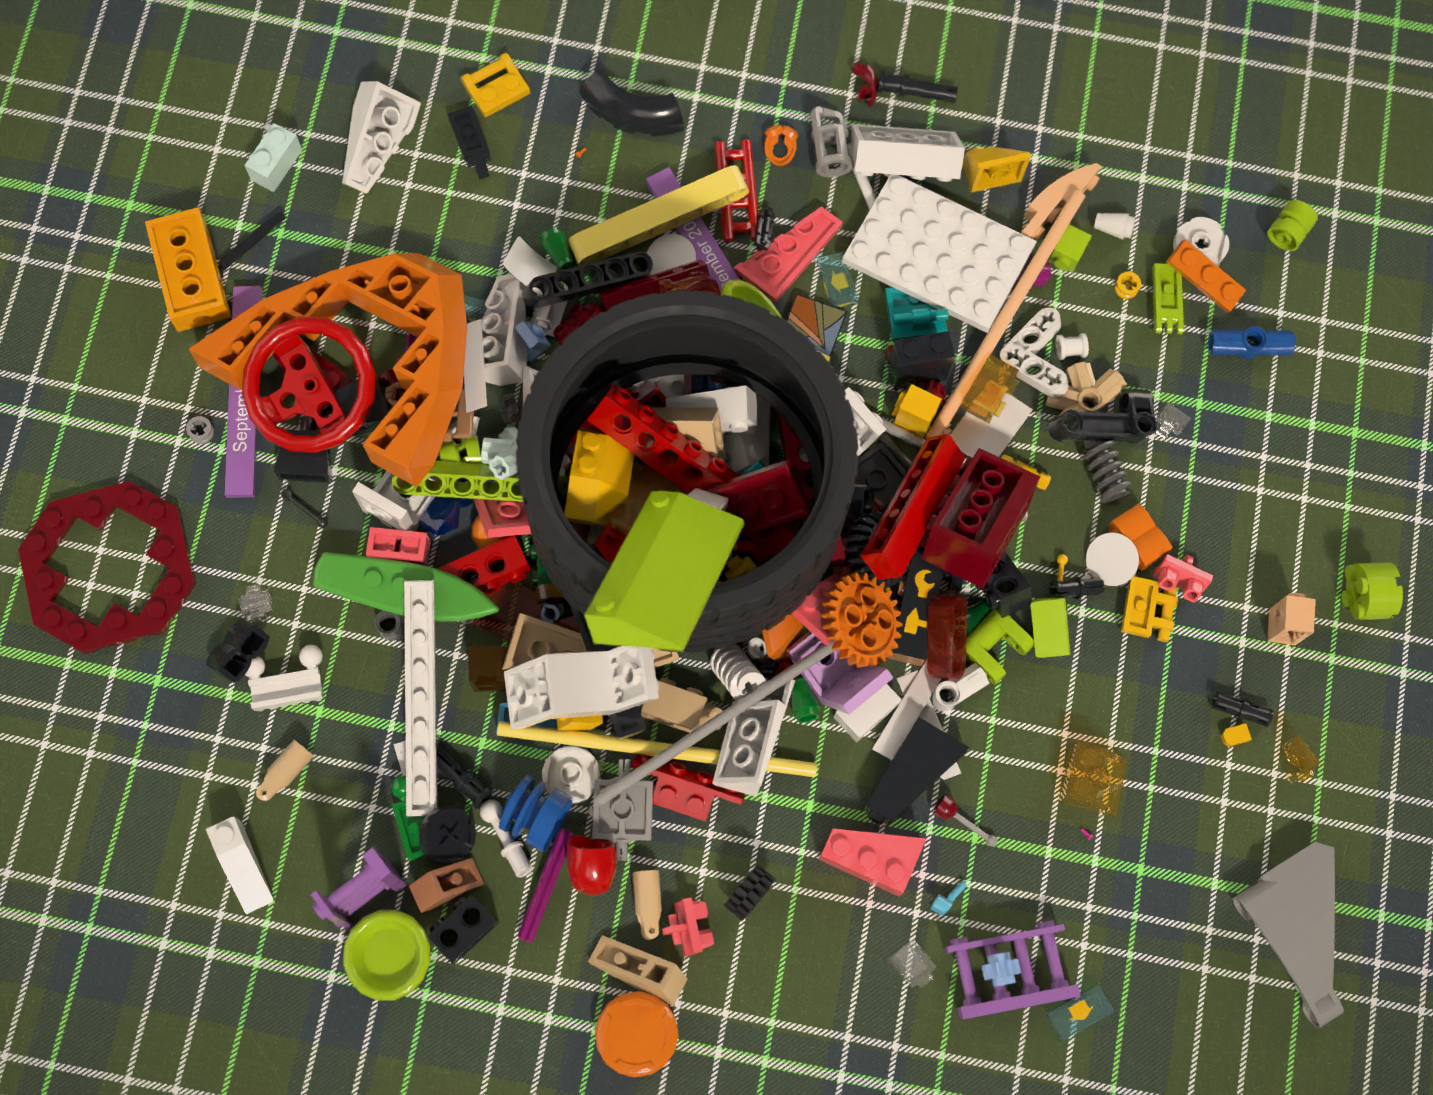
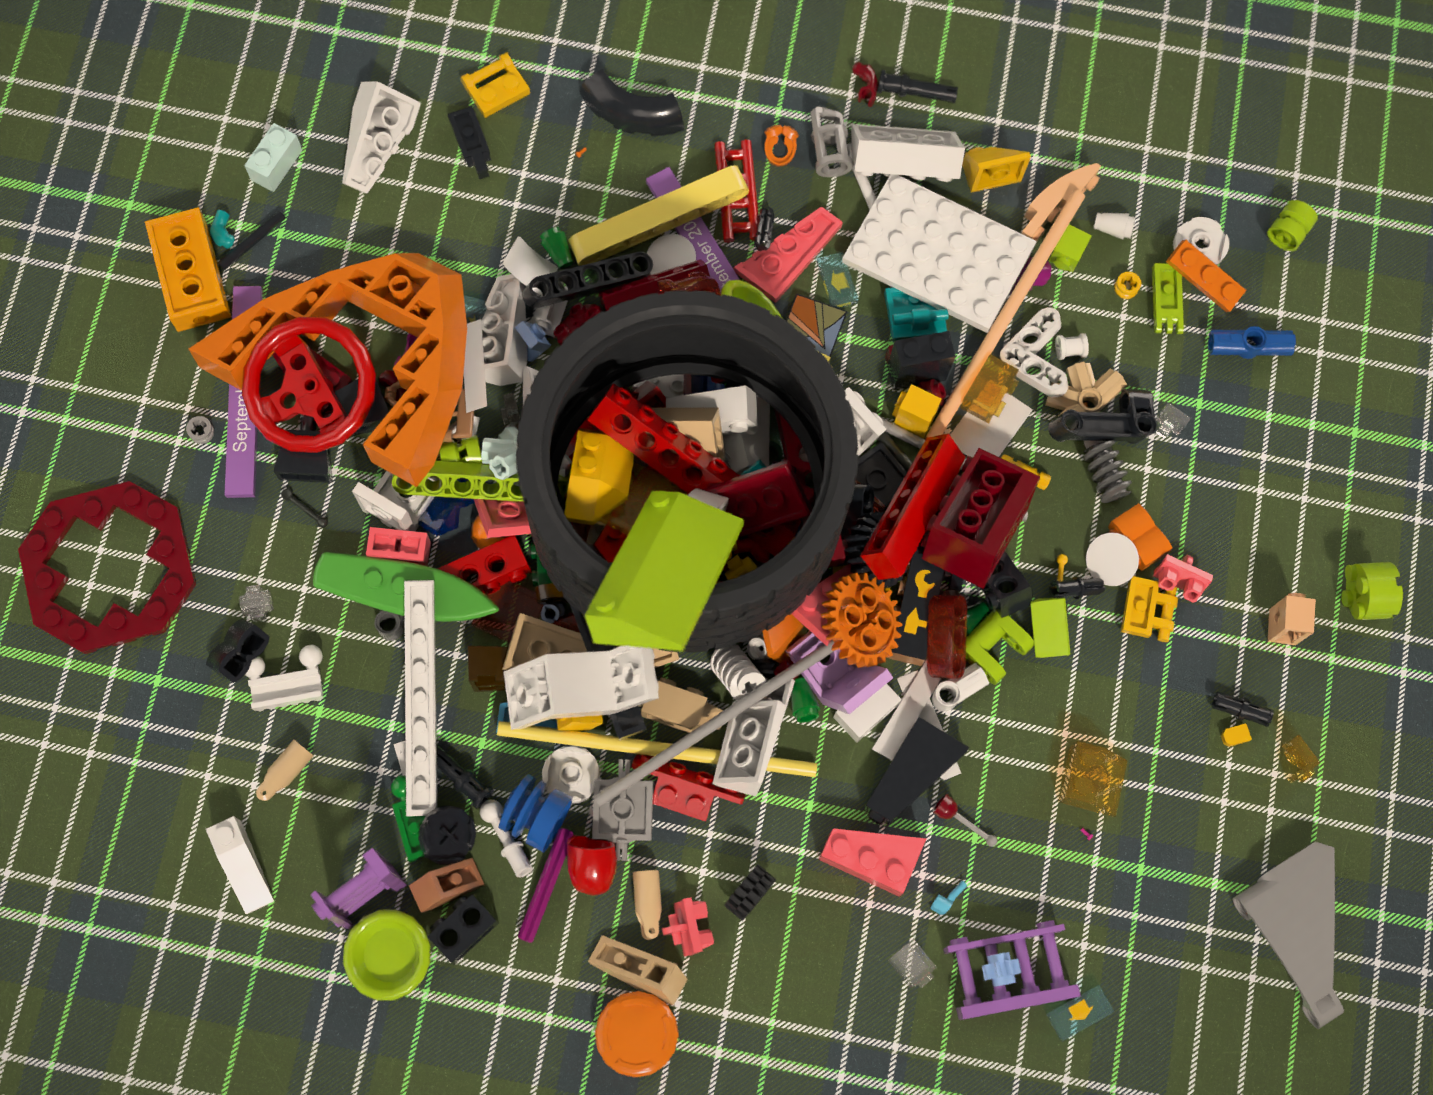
(218, 230): none -> teal arm

